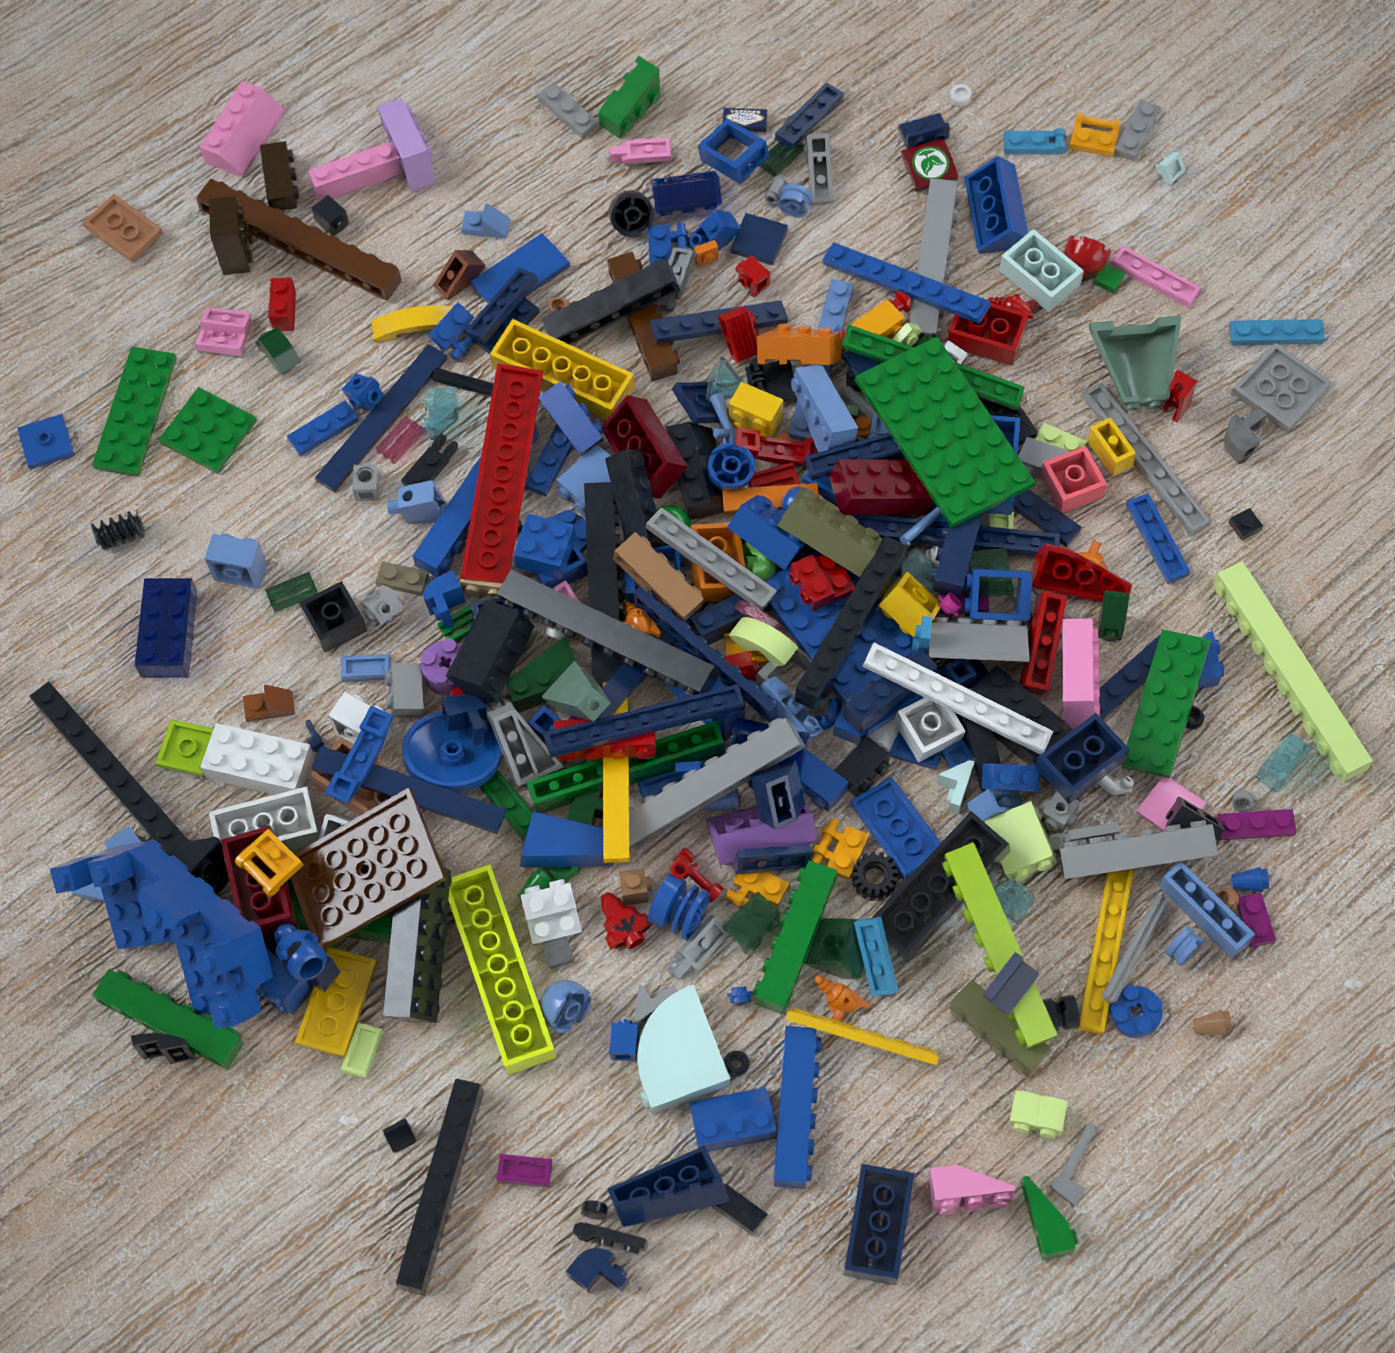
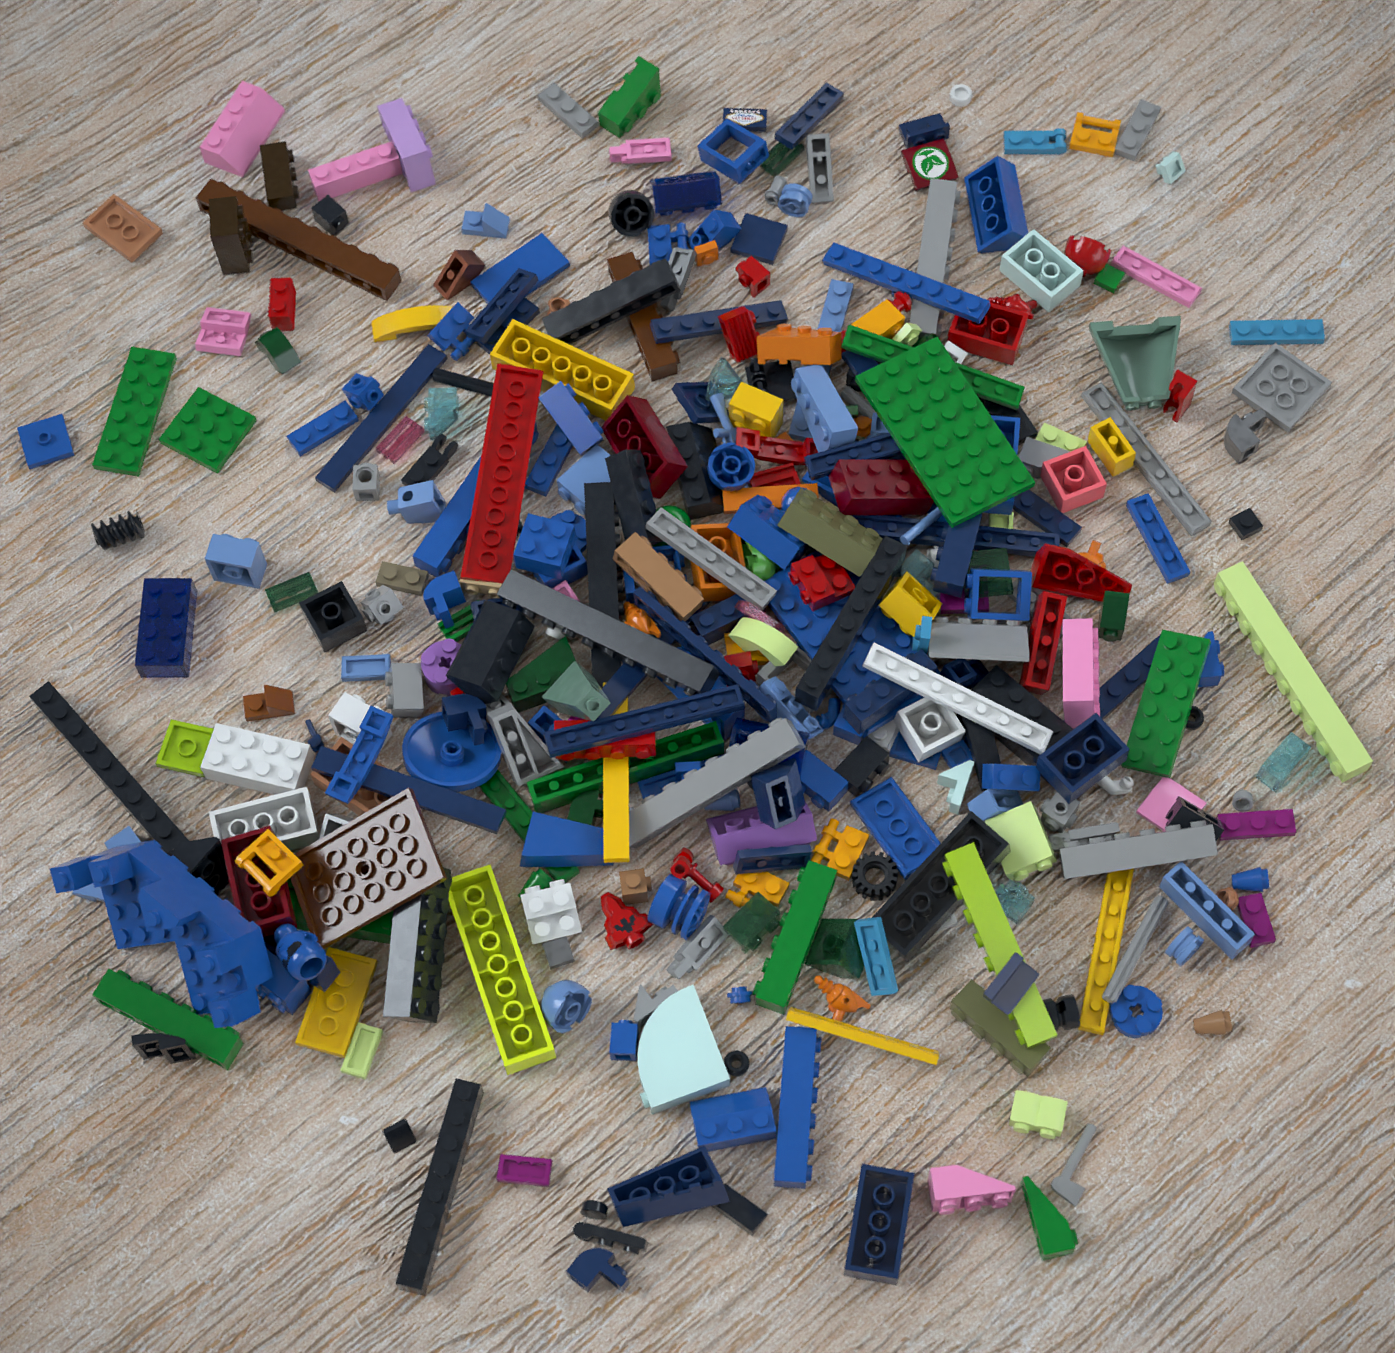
(950, 604): dark pink plate -> none

